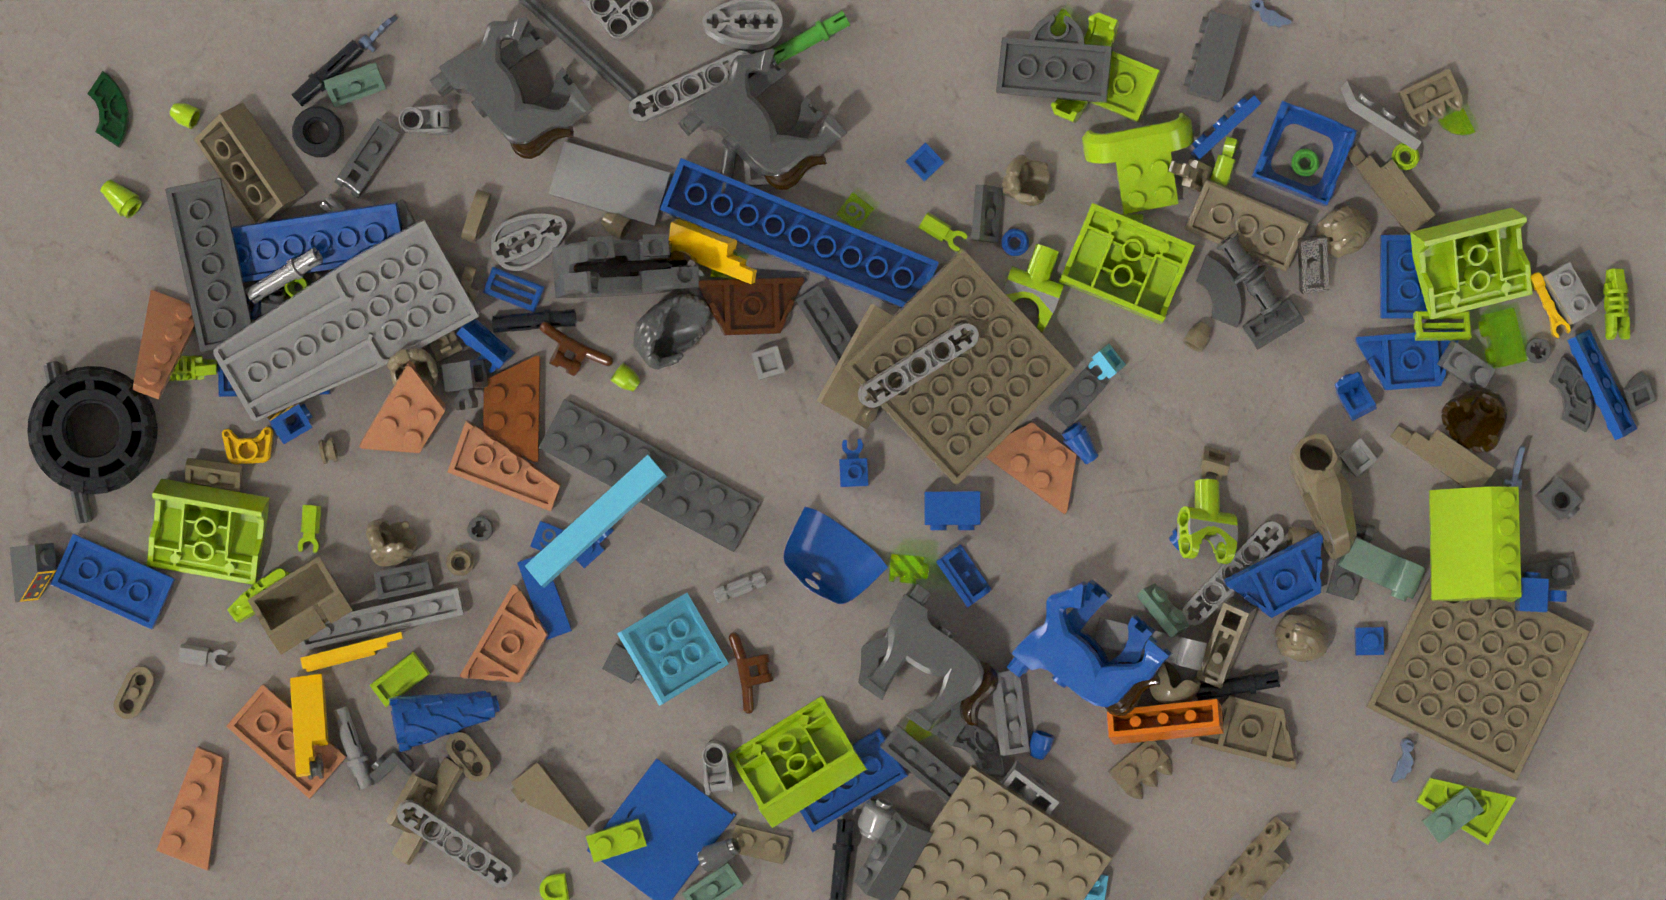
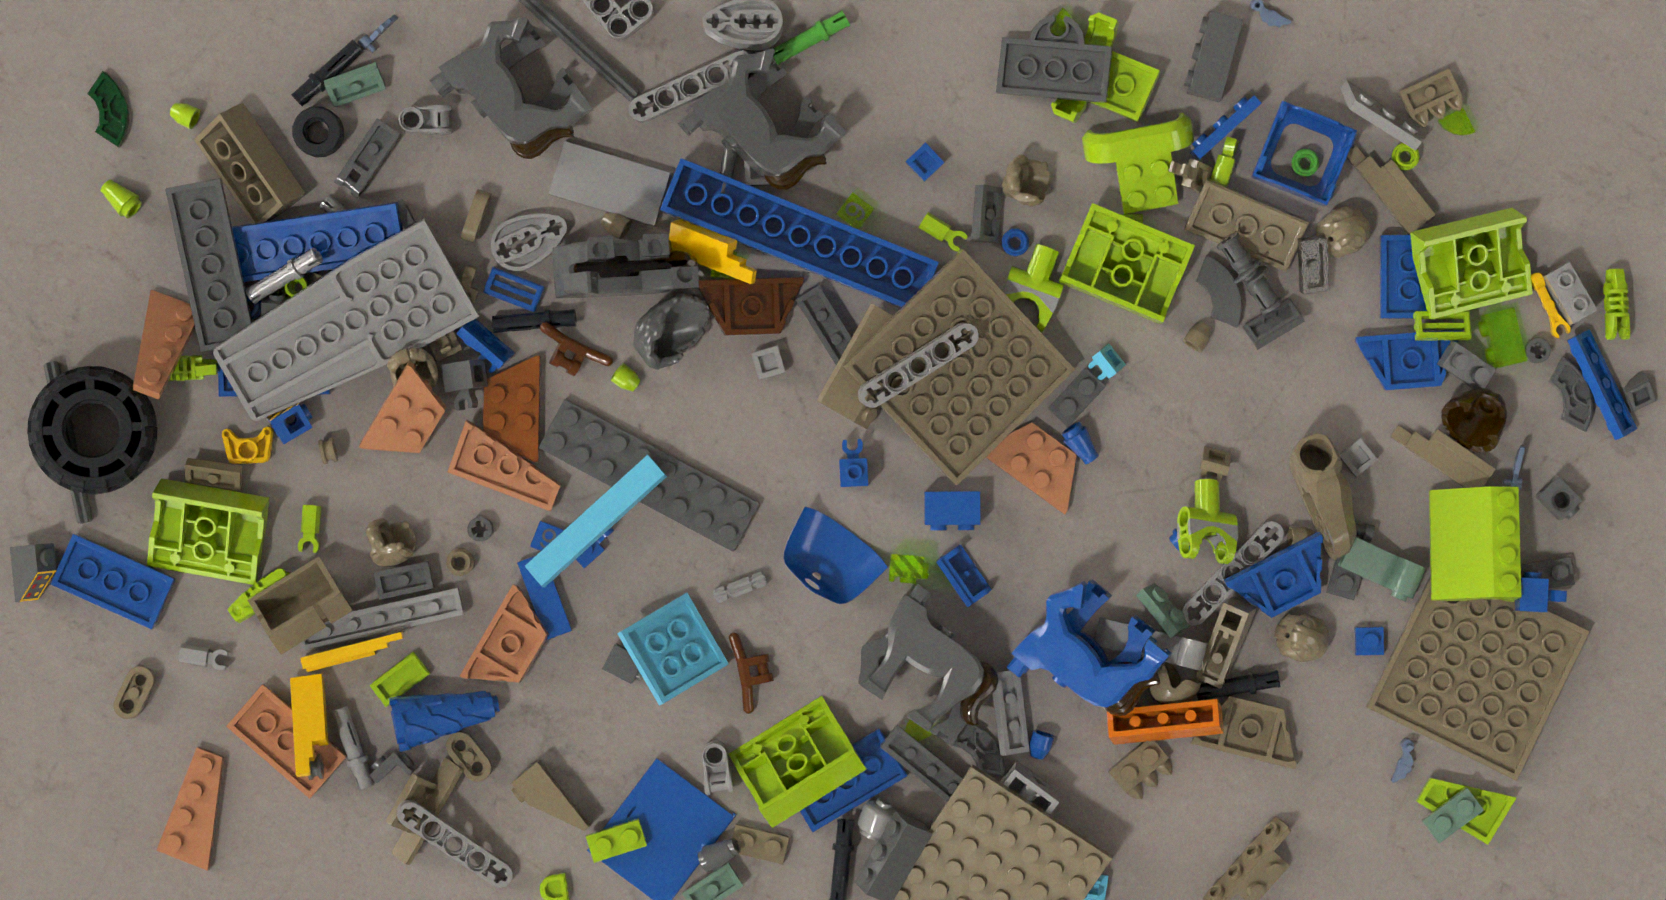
(1354, 396): blue bracket -> none

